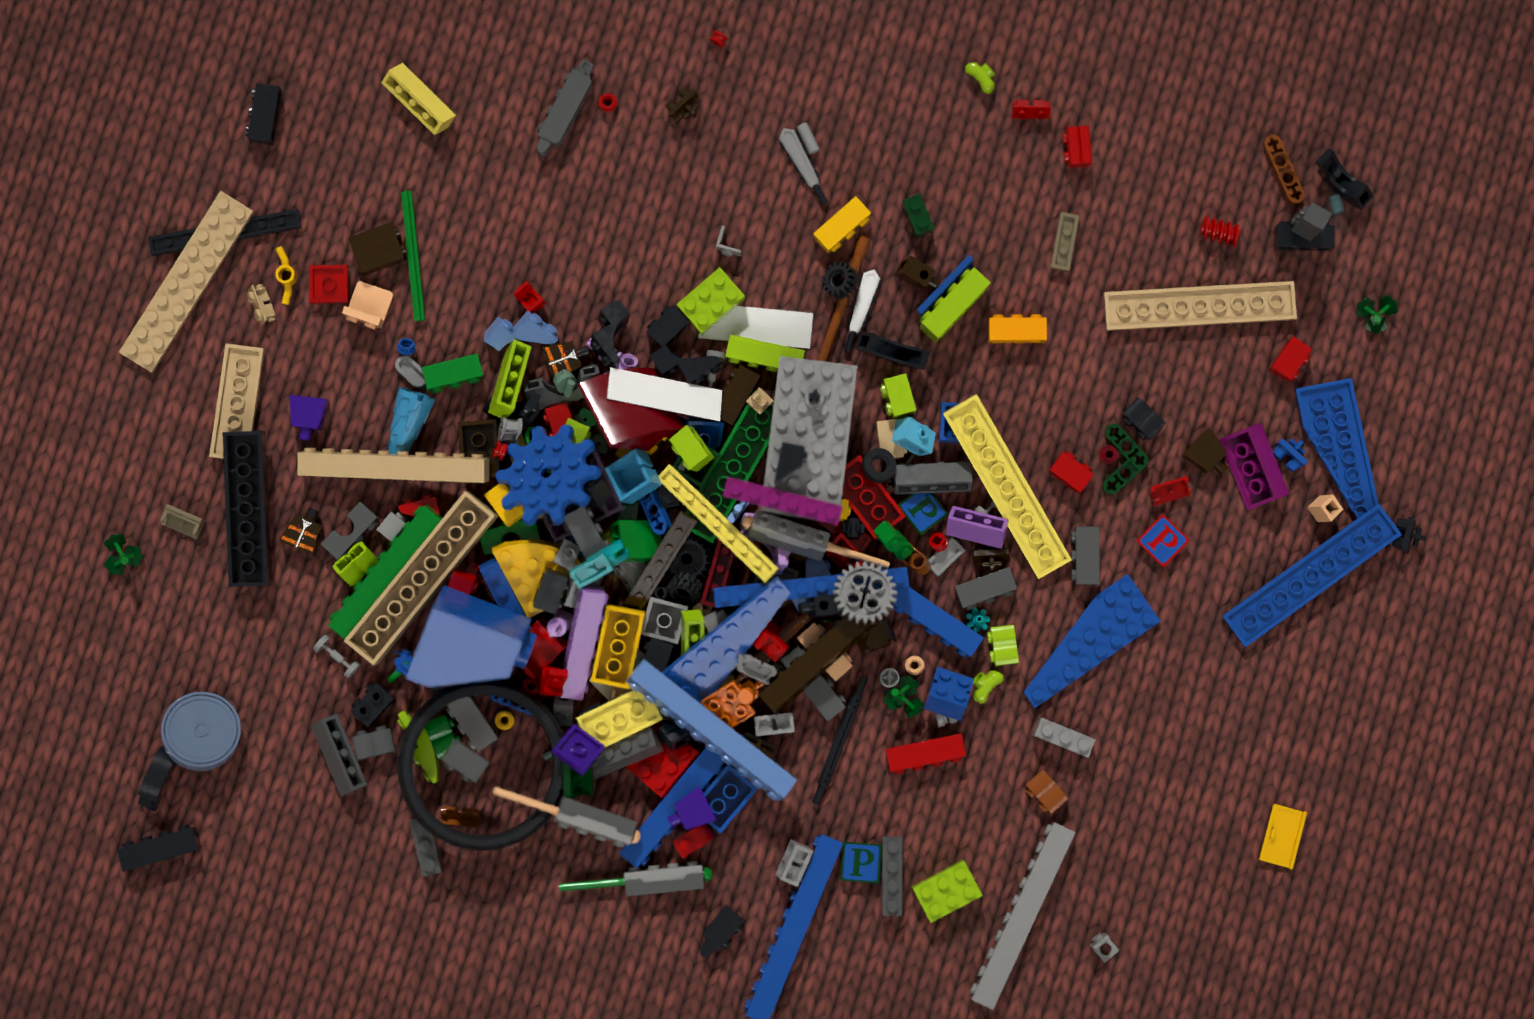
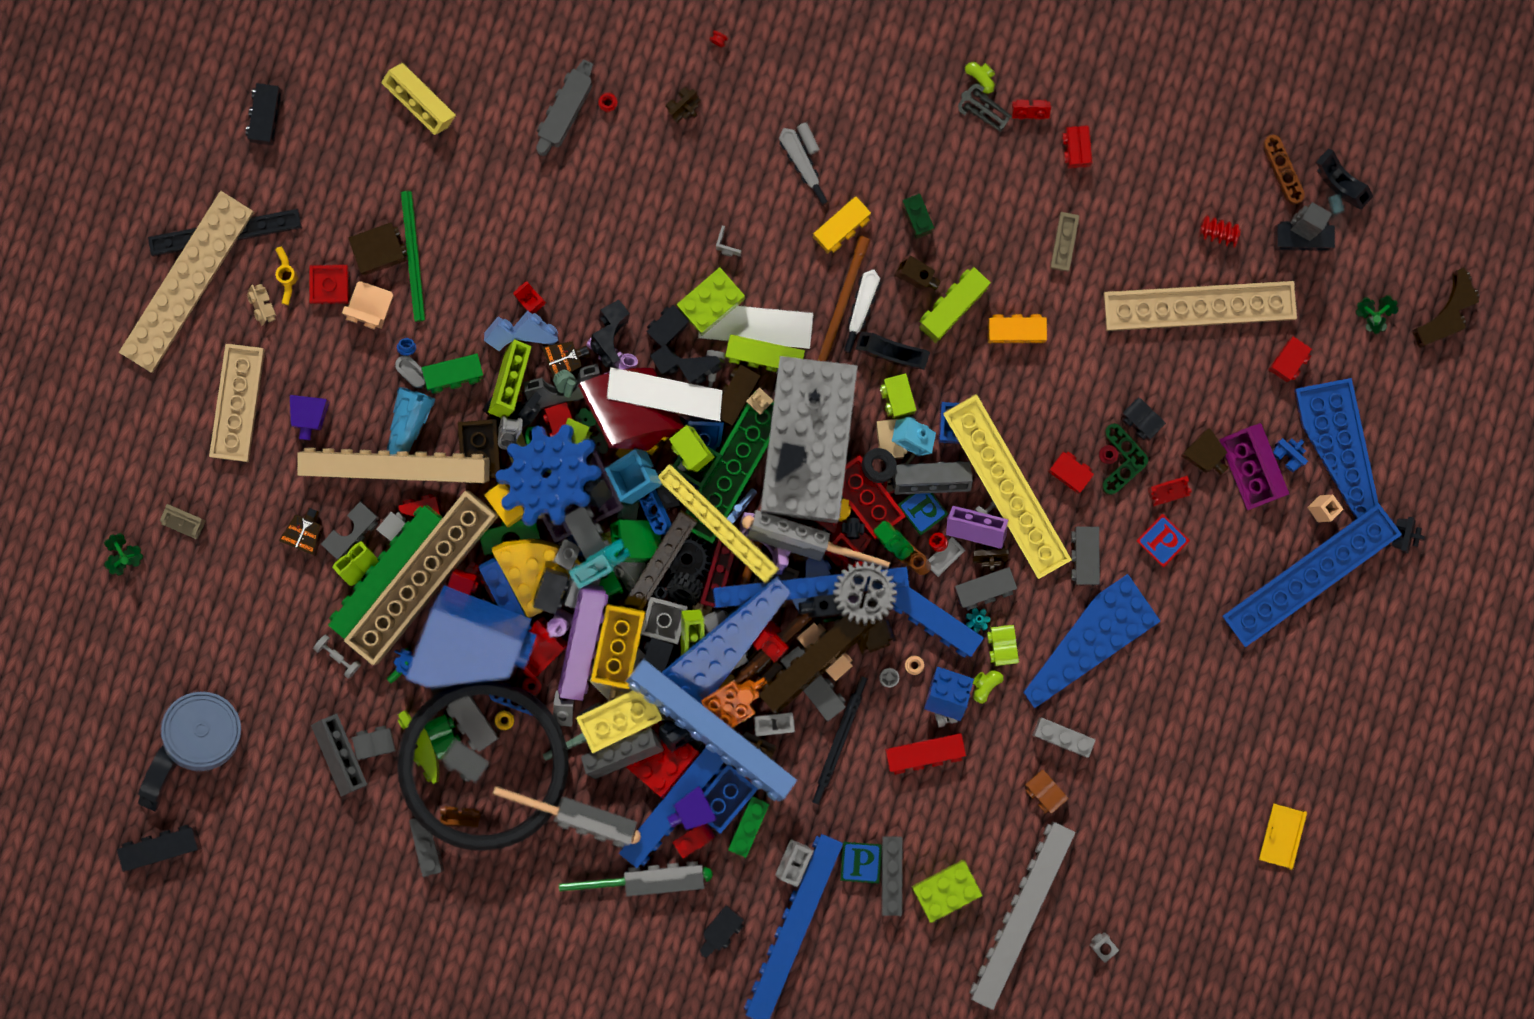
(247, 508): black brick -> none
(372, 704): black brick -> none
(499, 450): red bush -> none
(551, 681): red brick -> none
(575, 783): dark green bracket -> none
(578, 749): dark purple plate -> none
(612, 587): none -> green torso
(748, 826): none -> green brick
(754, 668): light grey hinge -> none
(782, 501): magenta plate -> none
(832, 276): black tyre -> none
(895, 697): dark green plant -> none
(953, 278): blue tile -> none
(967, 96): none -> pearl dark grey piece
(1449, 319): none -> dark brown arch

